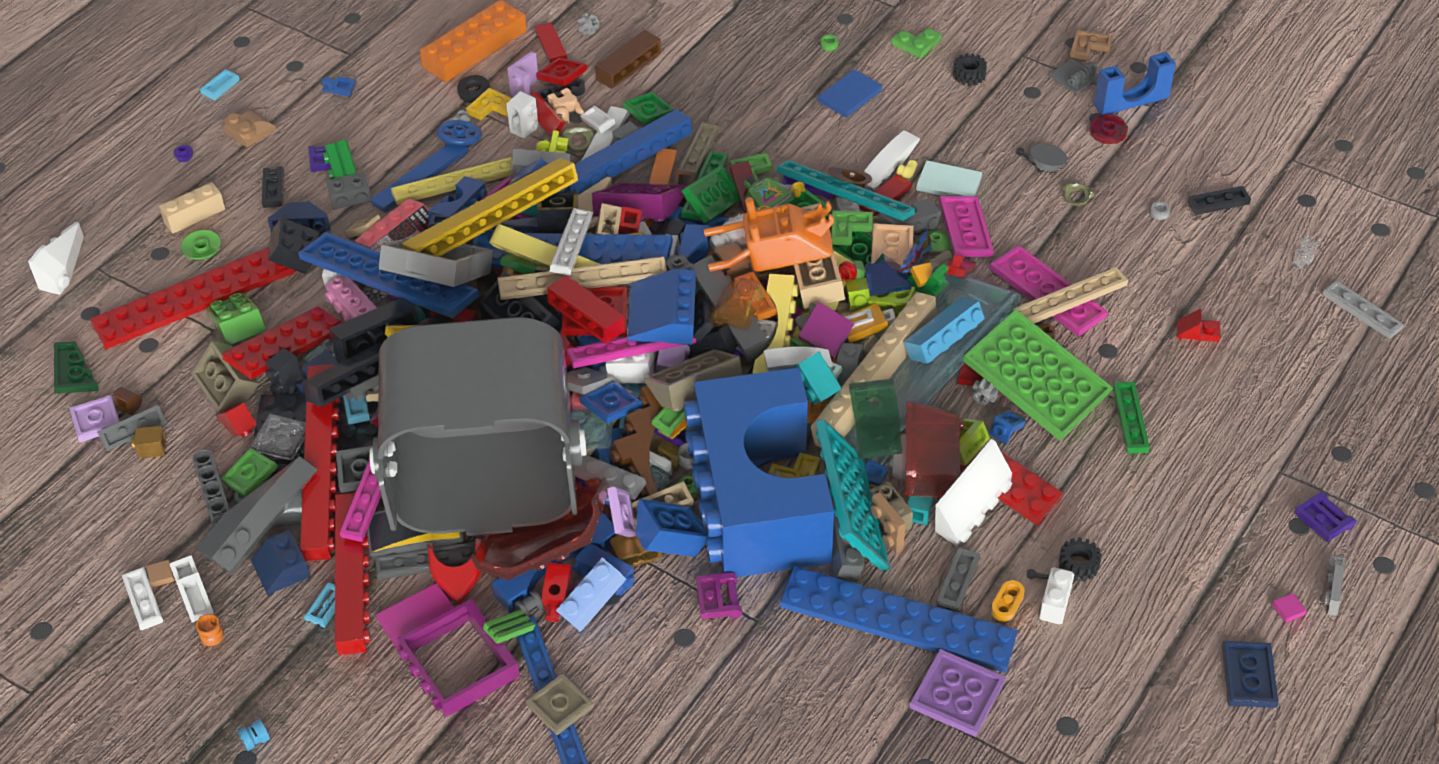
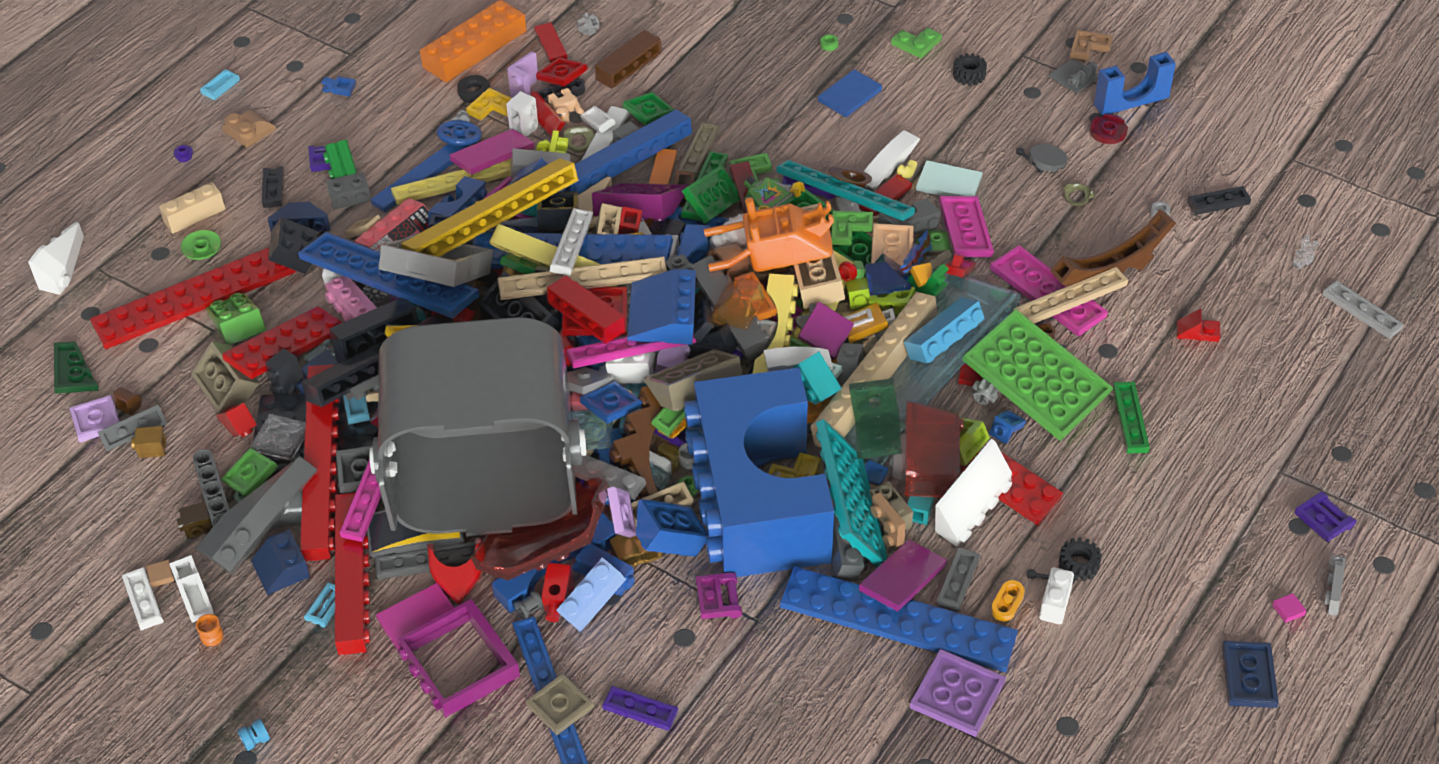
(194, 520): none -> dark brown brick
(490, 151): none -> dark pink tile
(506, 624): bright green tile -> none
(640, 708): none -> dark purple tile
(903, 575): none -> magenta tile
(1133, 253): none -> reddish brown arch

